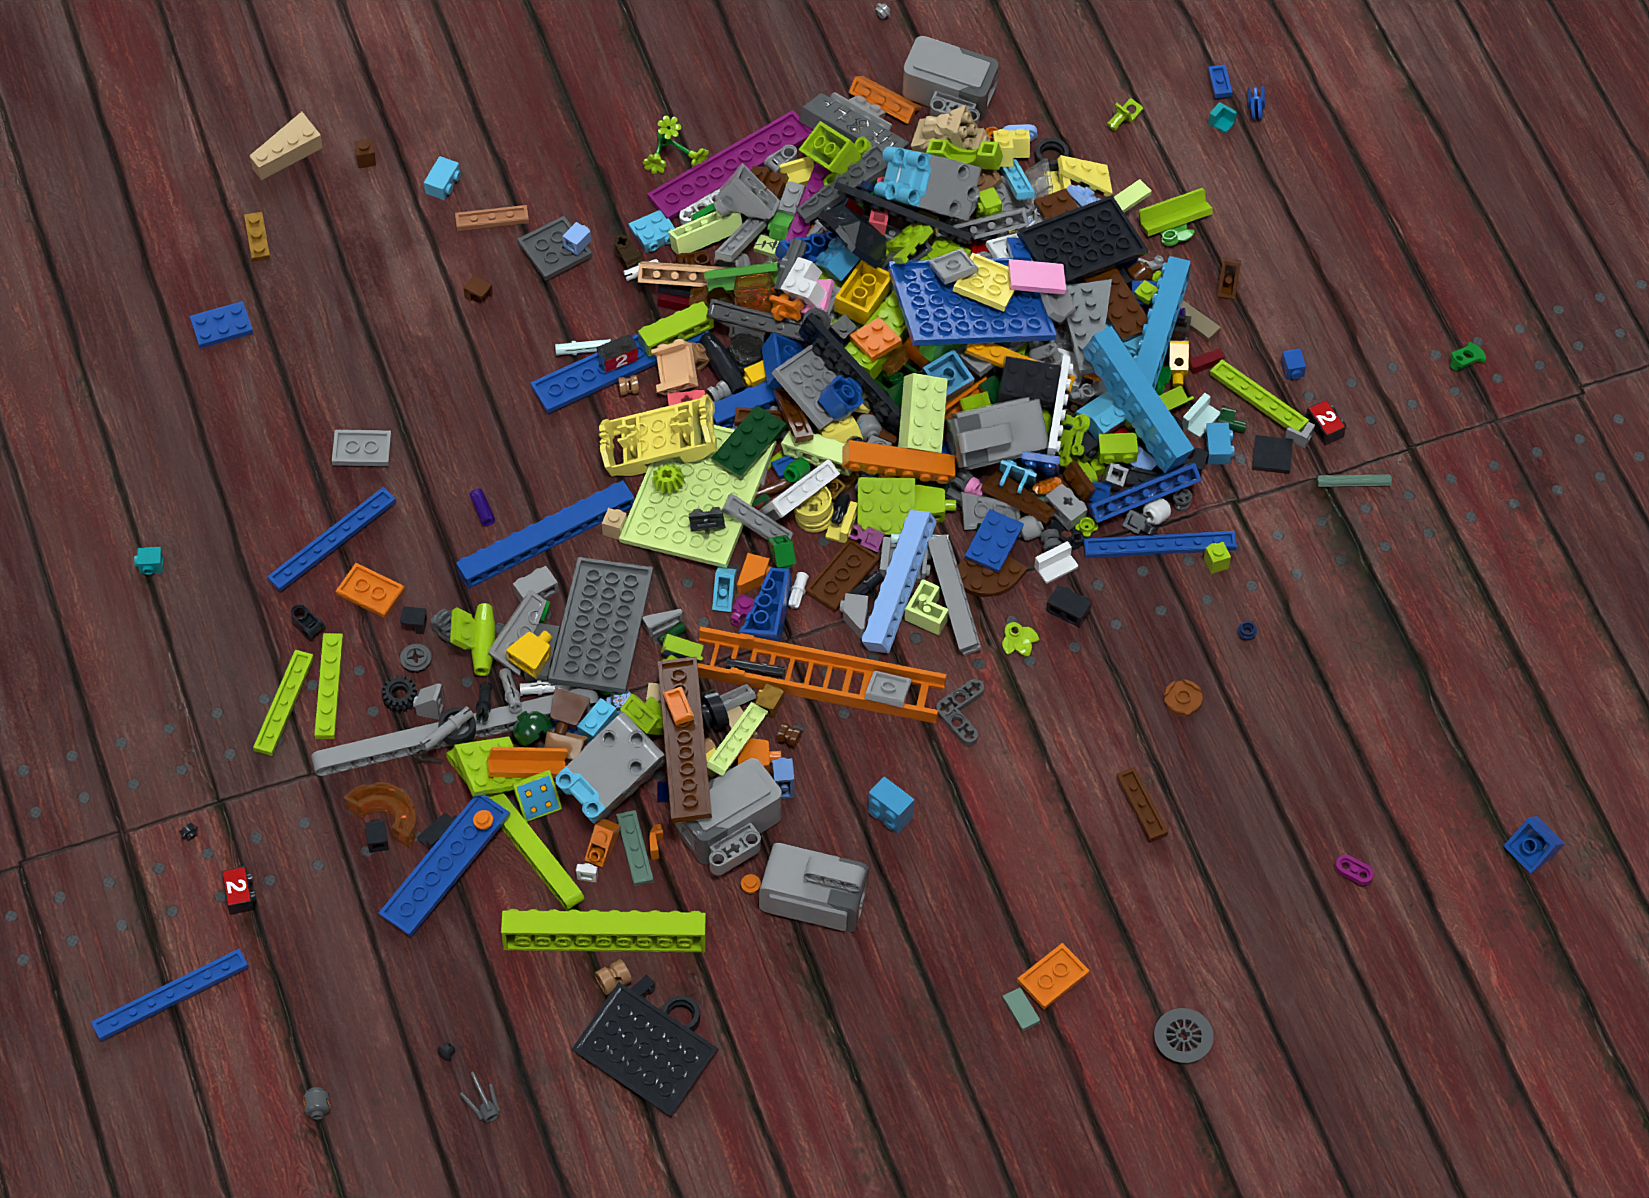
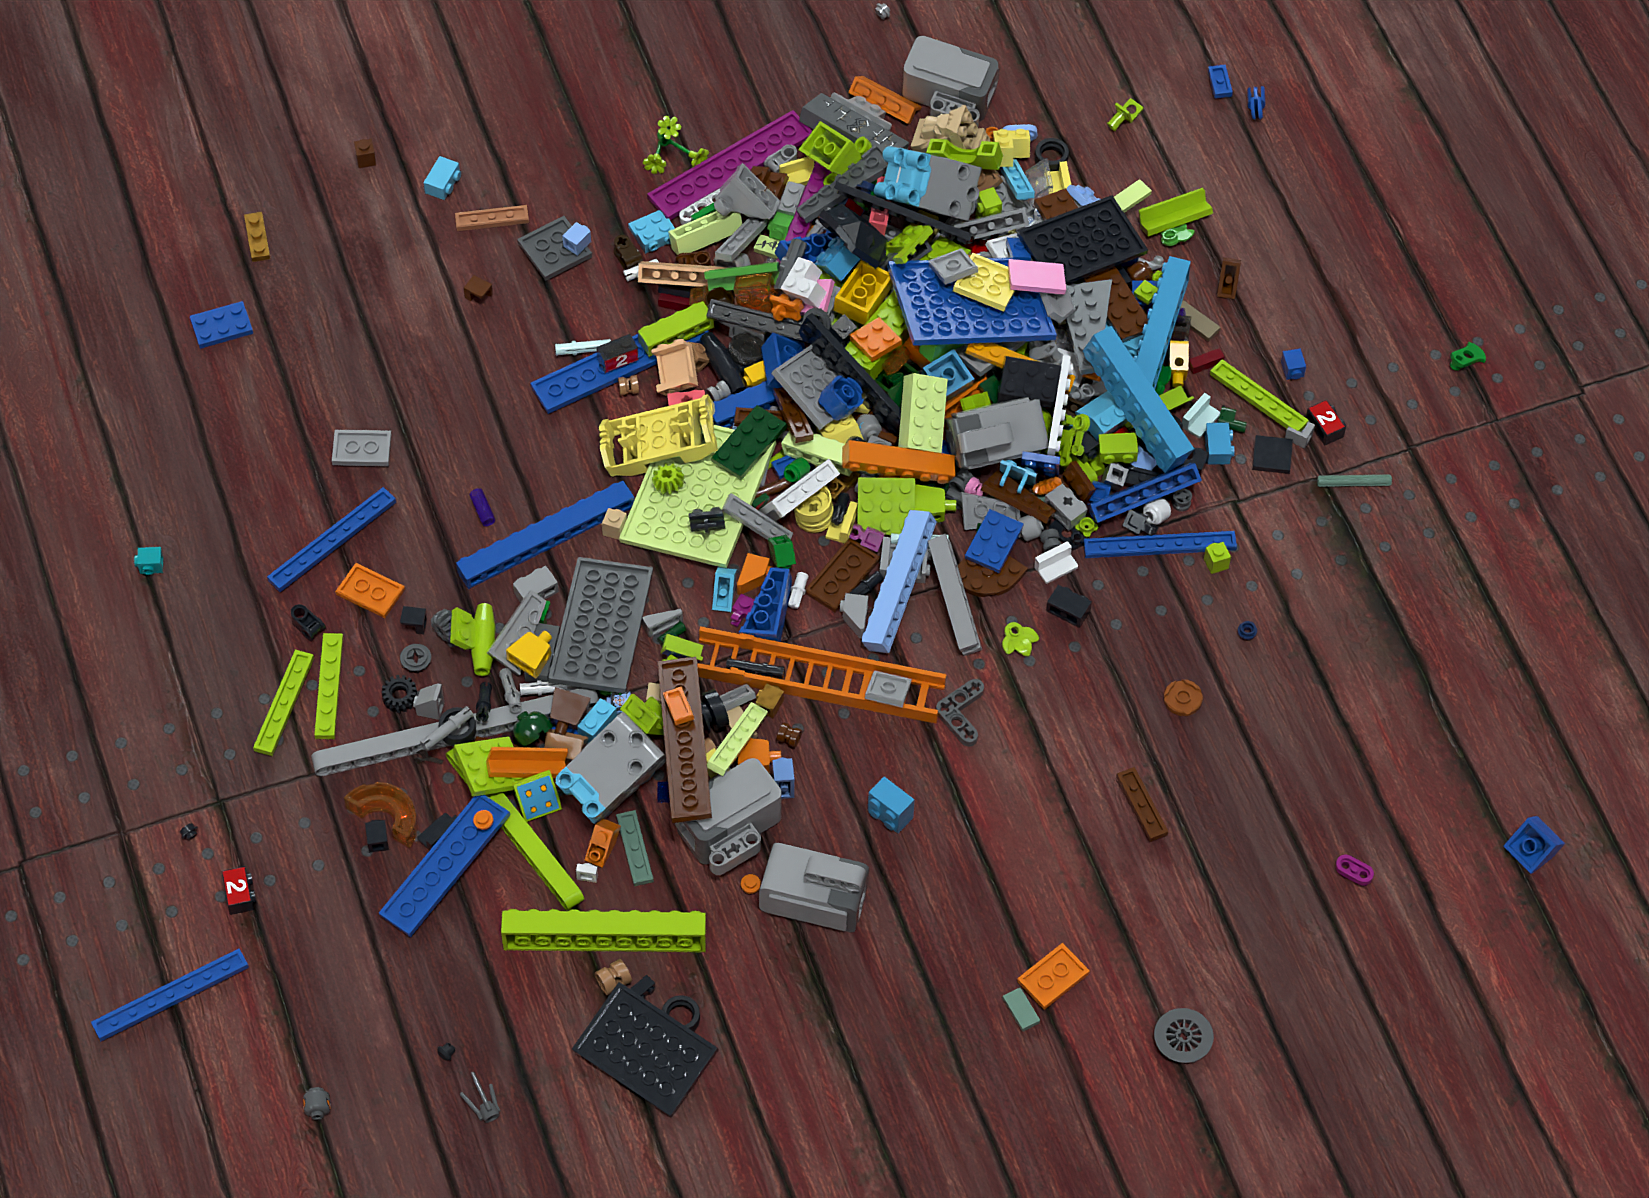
(286, 147): tan wedge -> none
(656, 834): orange slope -> none
(923, 608): yellowish green brick -> none
(1088, 172): light yellow wing -> none
(1222, 118): teal panel -> none

